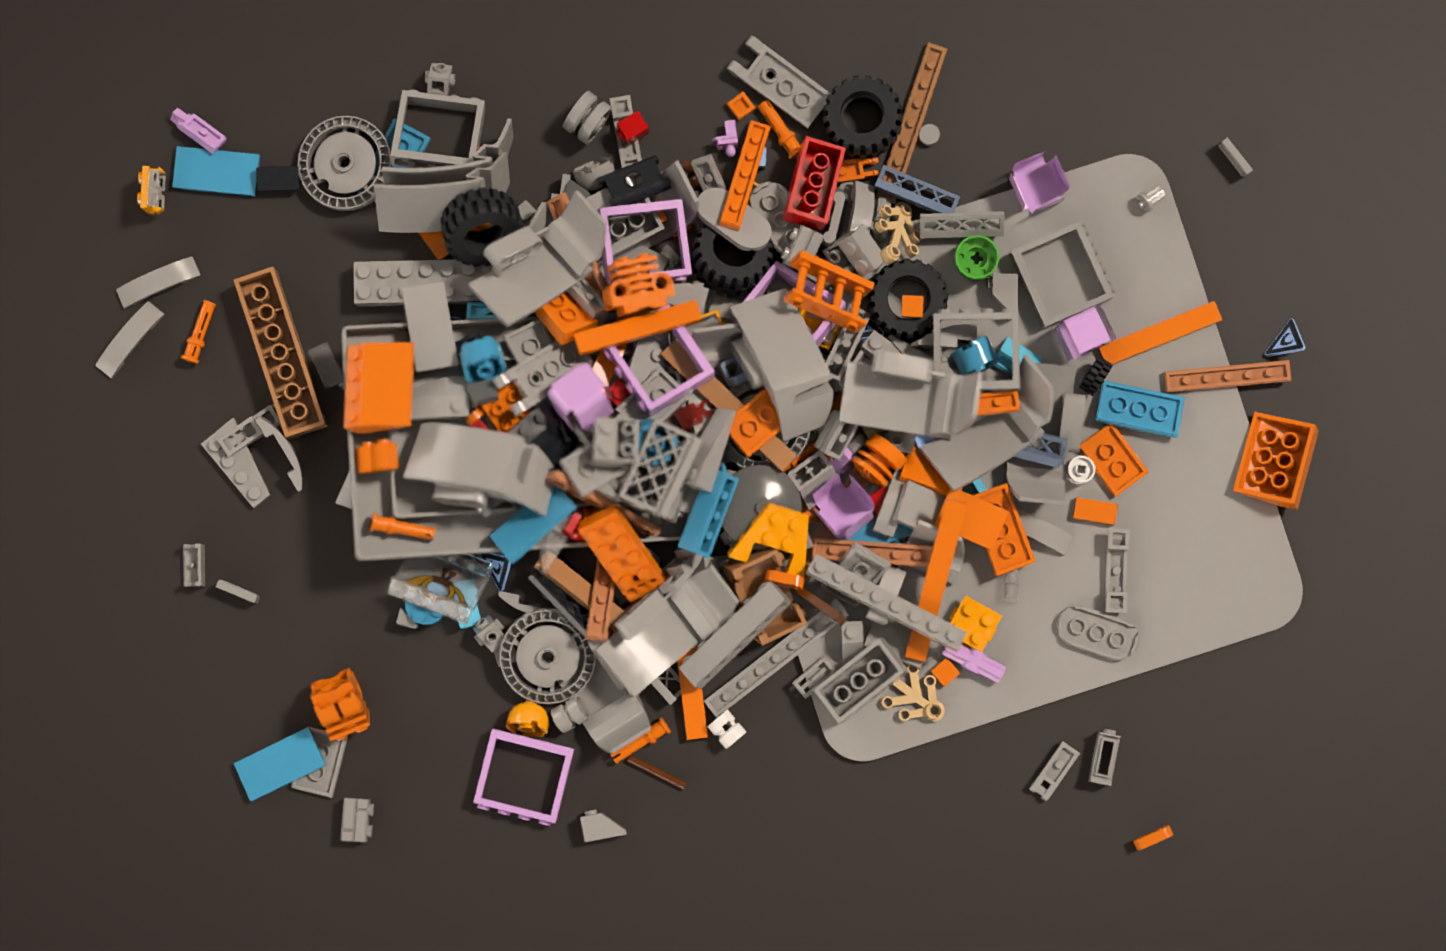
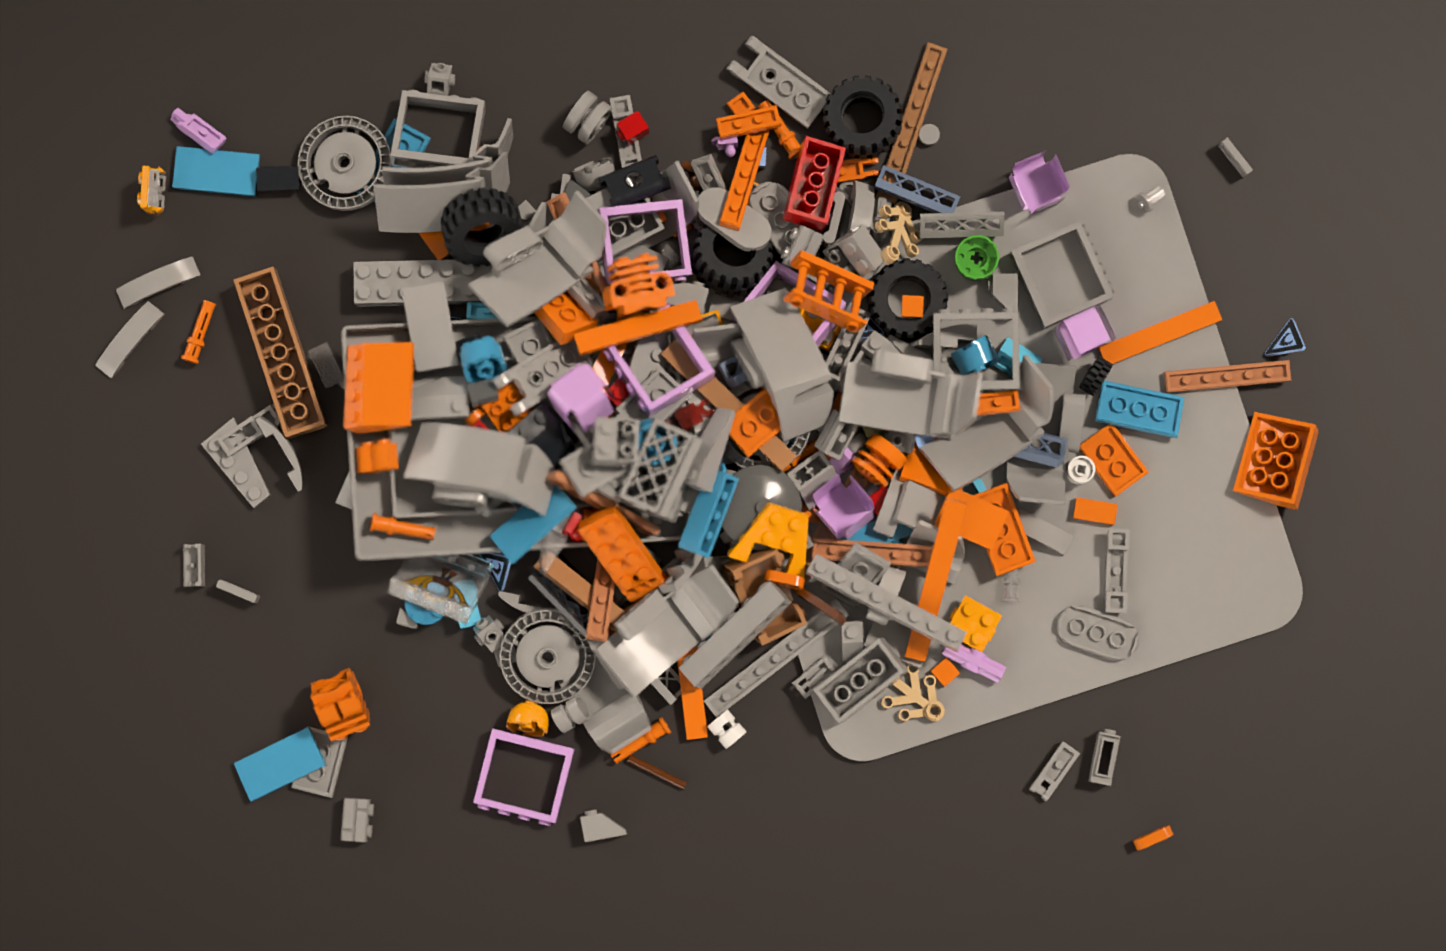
(748, 122): none -> orange tile

